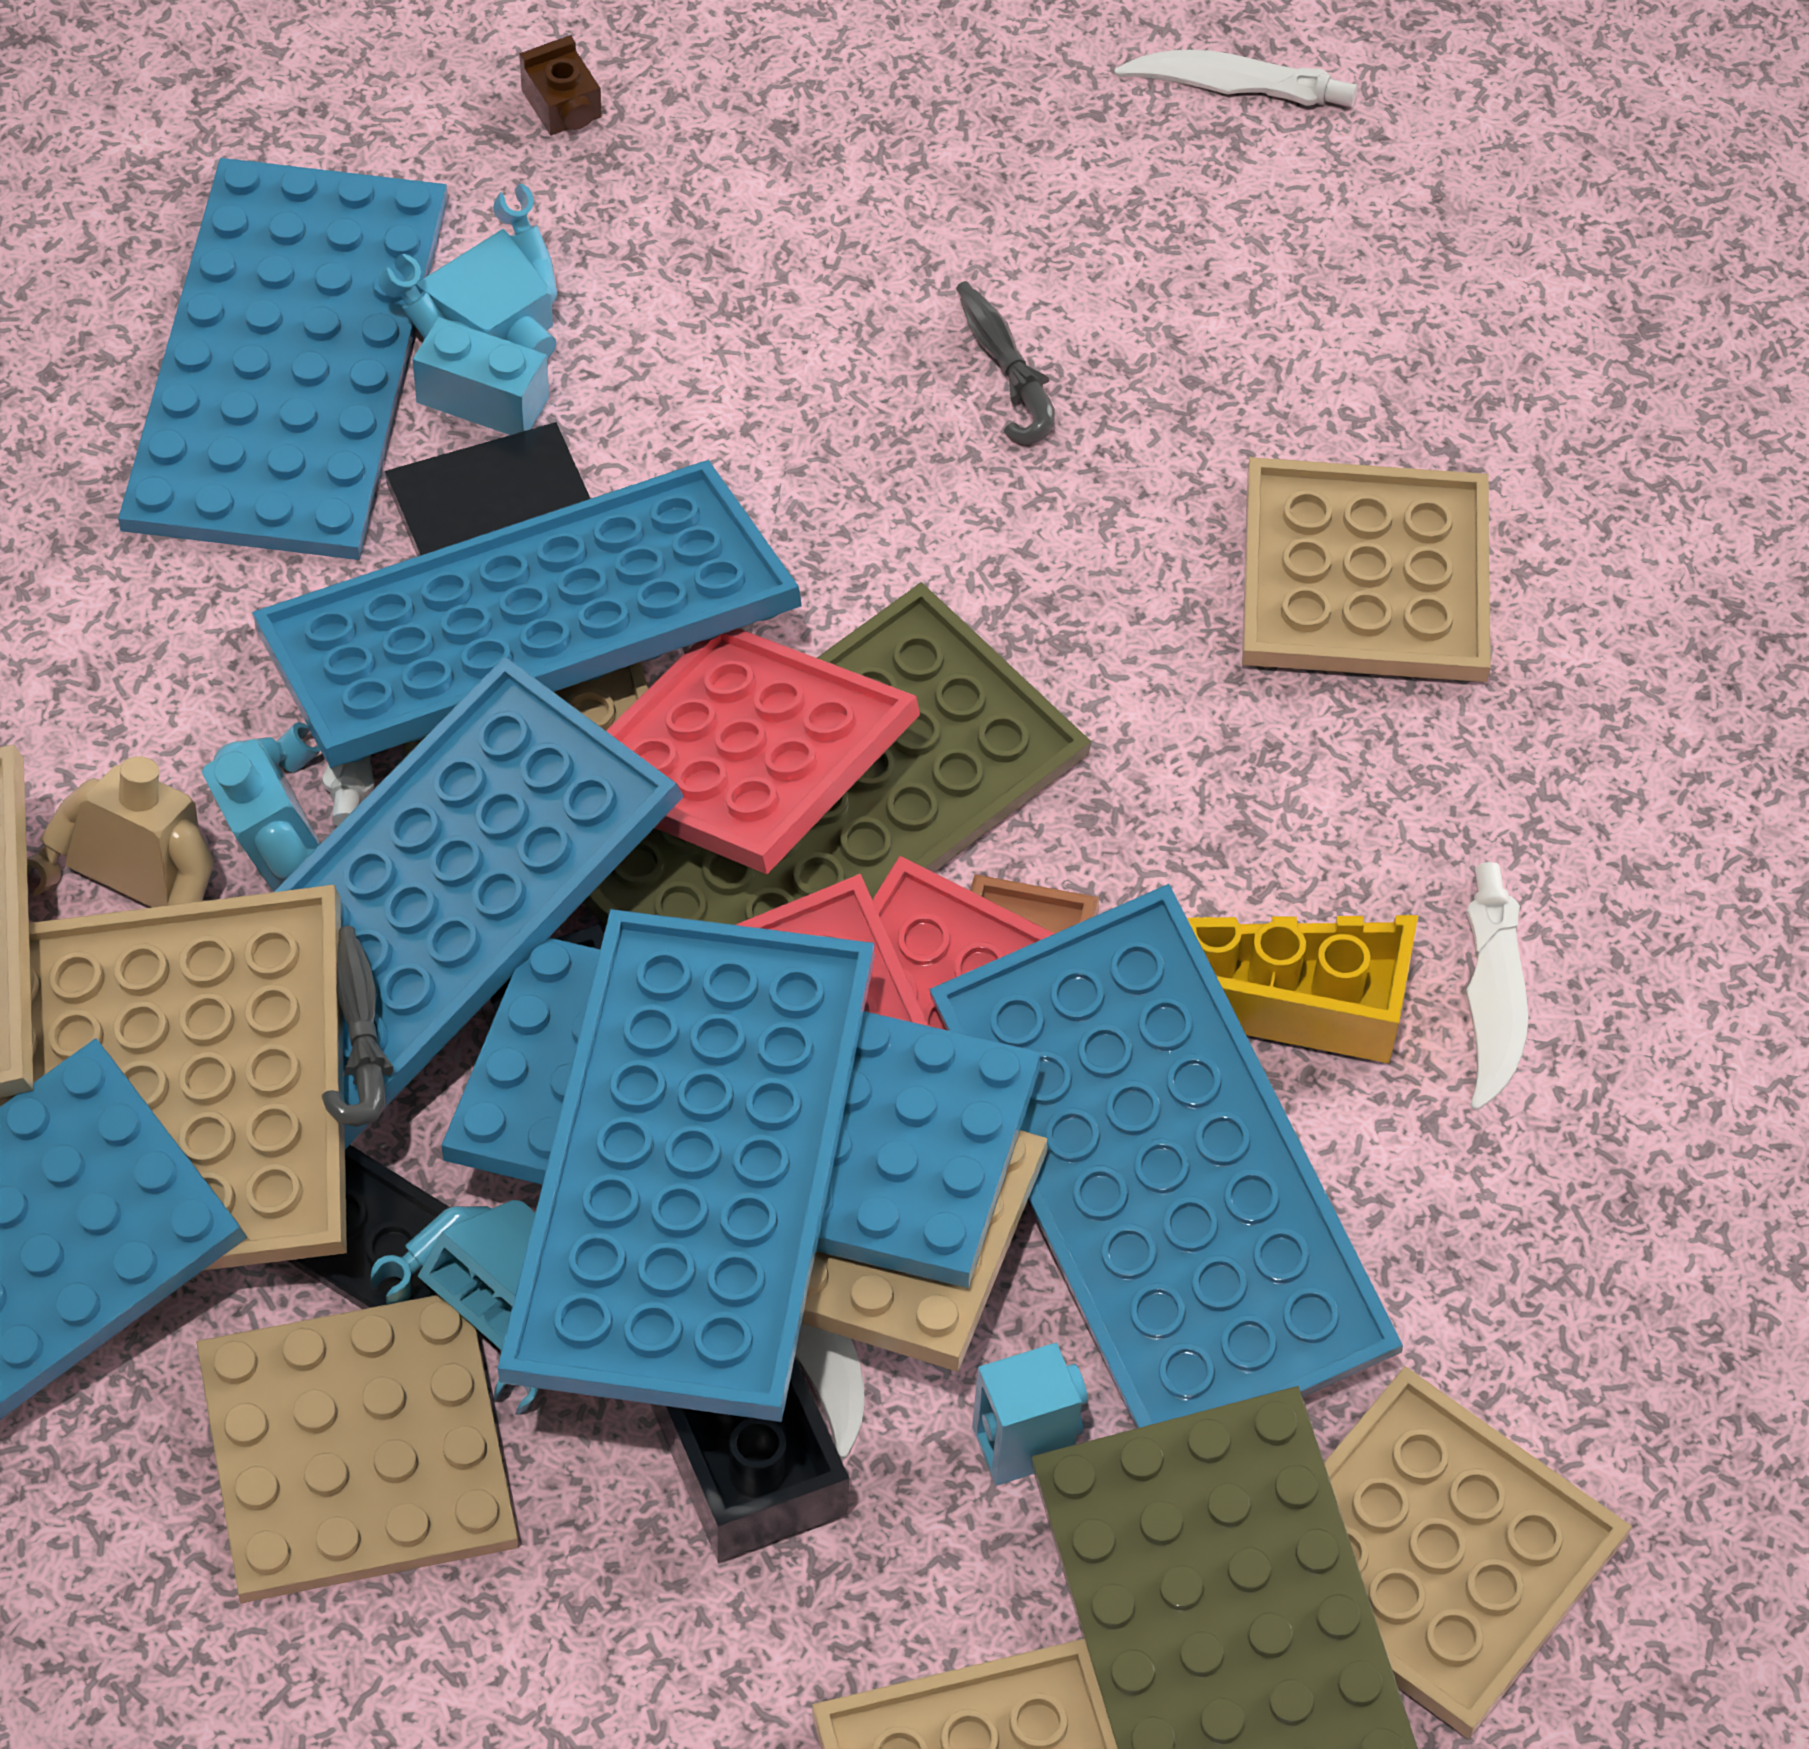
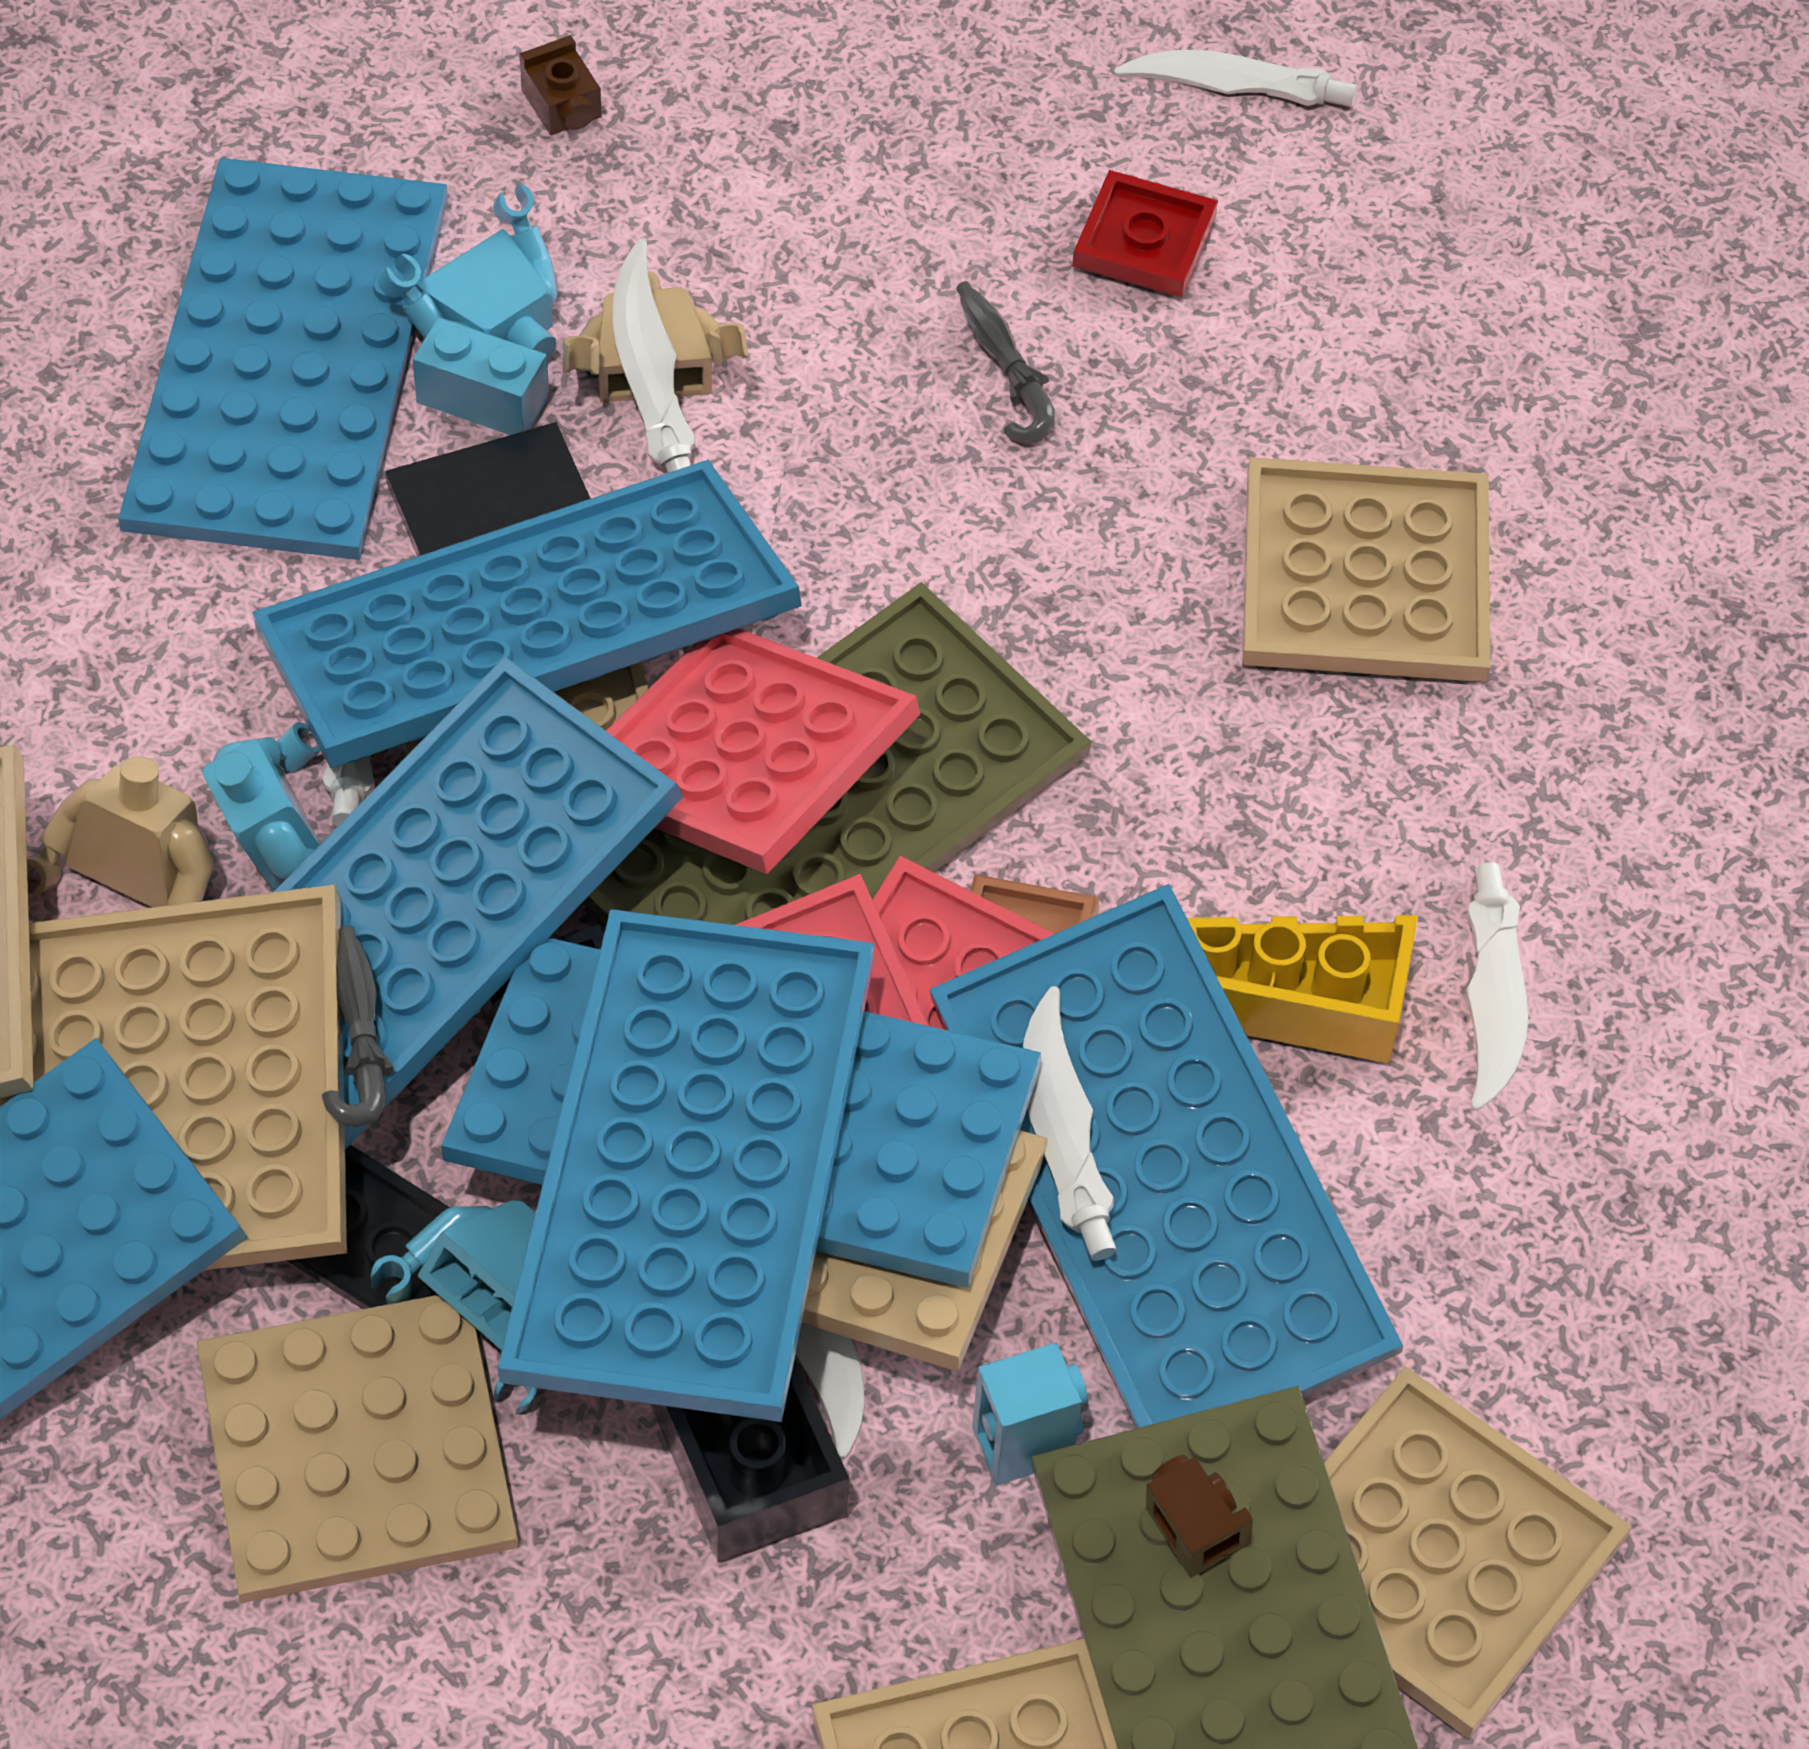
(649, 363): none -> white sword
(689, 328): none -> tan torso
(1064, 1117): none -> white sword
(1145, 233): none -> red plate
(1196, 1514): none -> reddish brown brick

